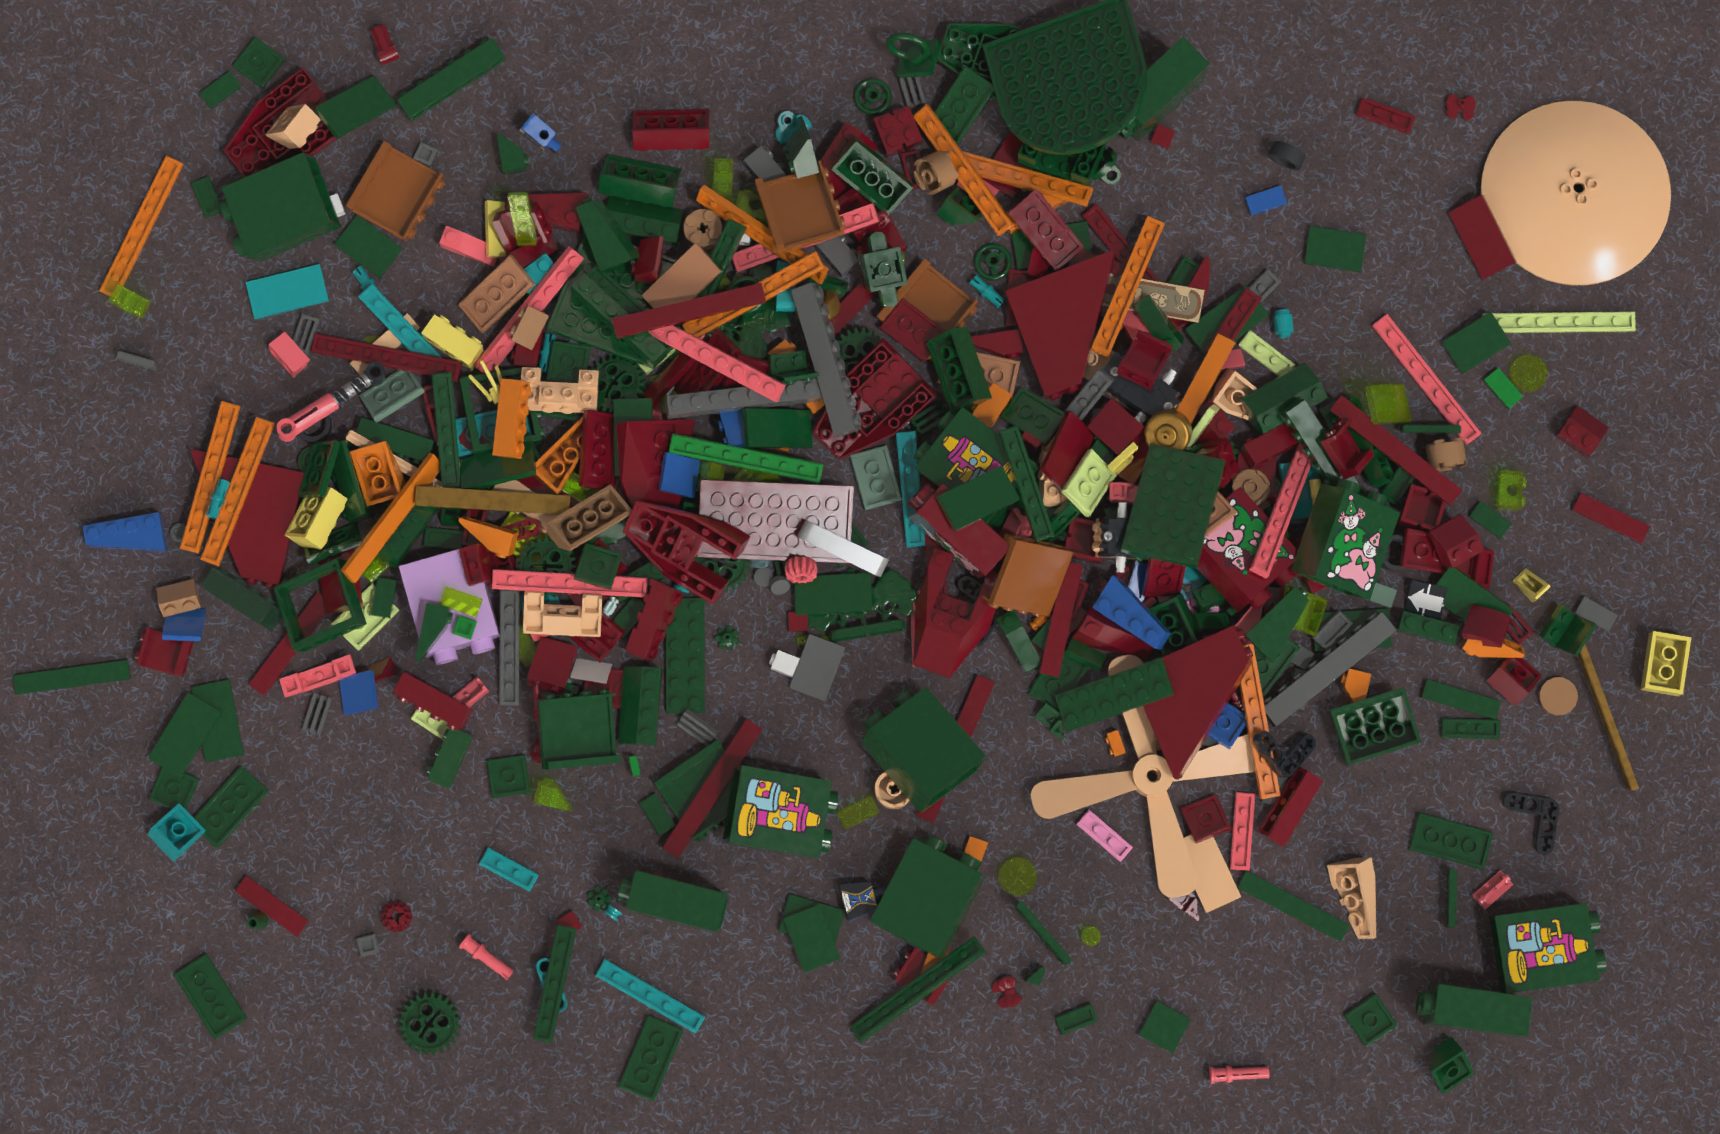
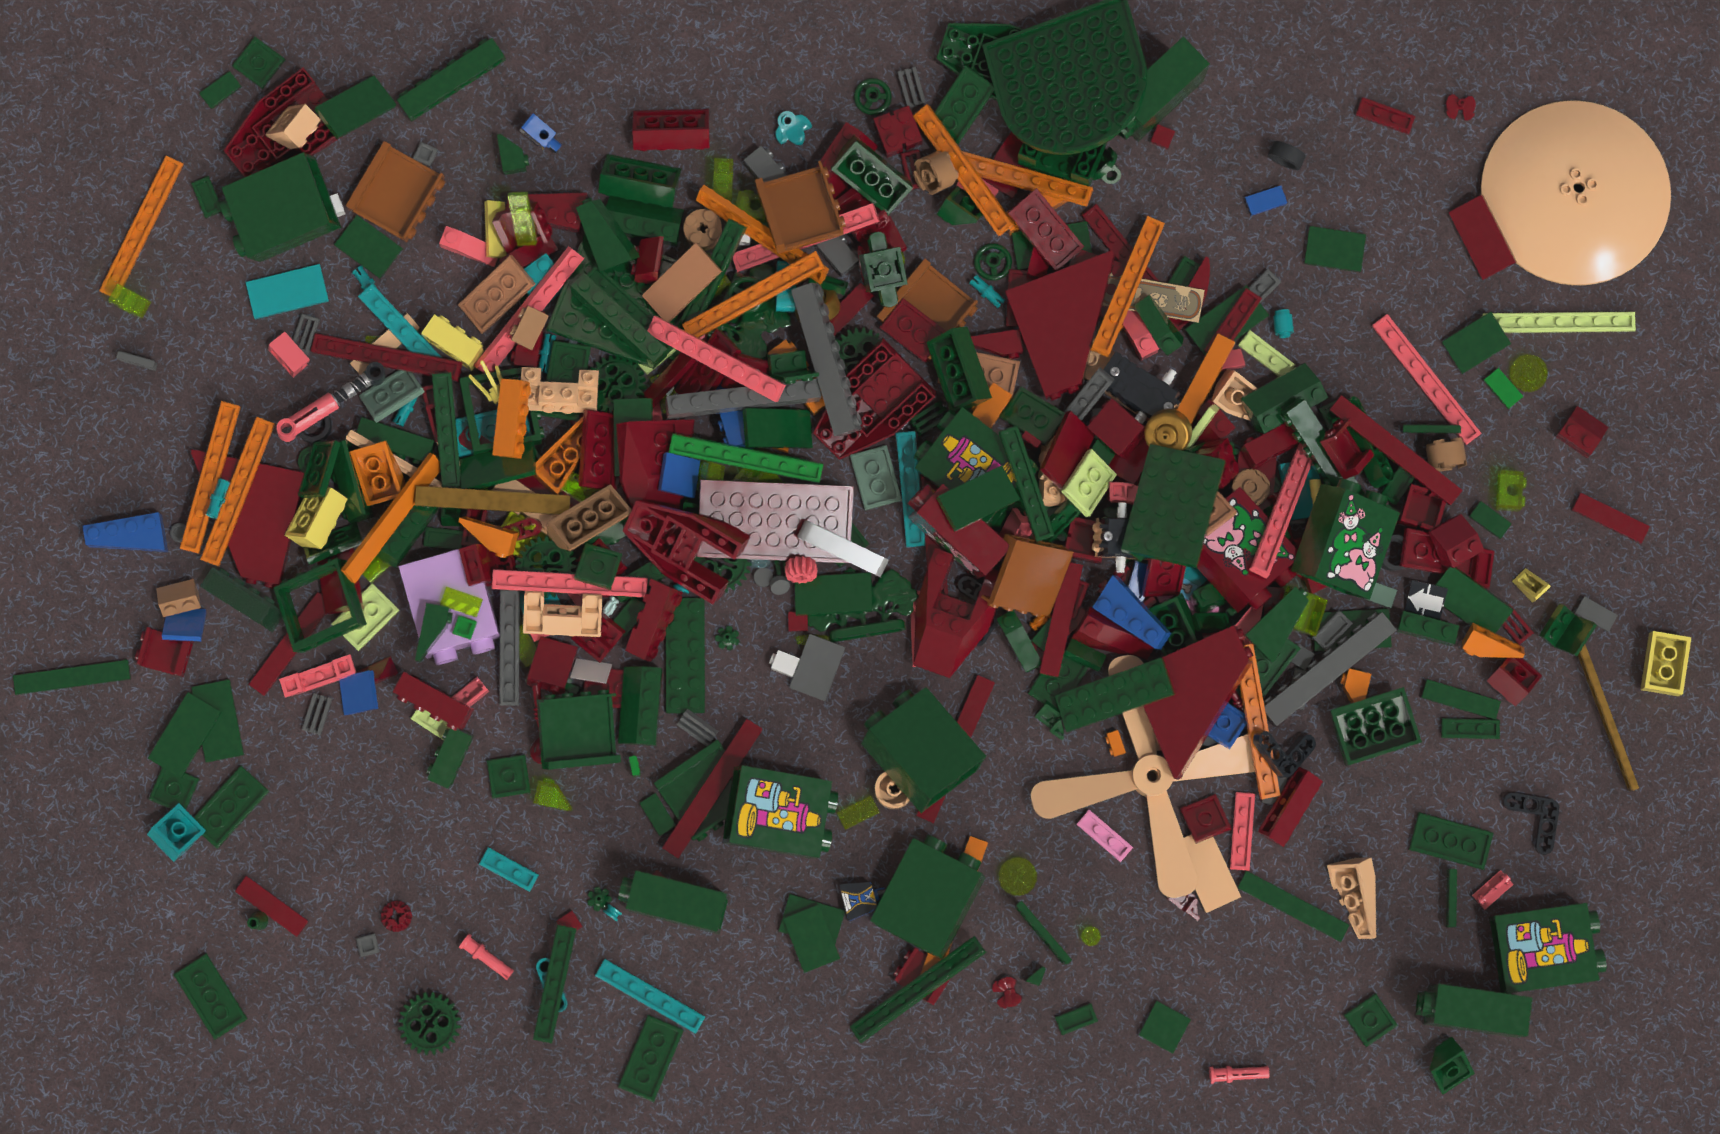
(383, 598): dark green tile -> none
(385, 48): dark red piece -> none
(404, 412): none -> teal pin
(689, 310): dark red tile -> none
(800, 150): dark green slope -> none
(917, 56): dark green tile -> none
(1123, 459): light yellow tile -> none
(1144, 360): dark red panel -> none
(1388, 404): clear neon green tile -> none
(1486, 625): dark red slope -> none
(1558, 696): medium nougat tile -> none

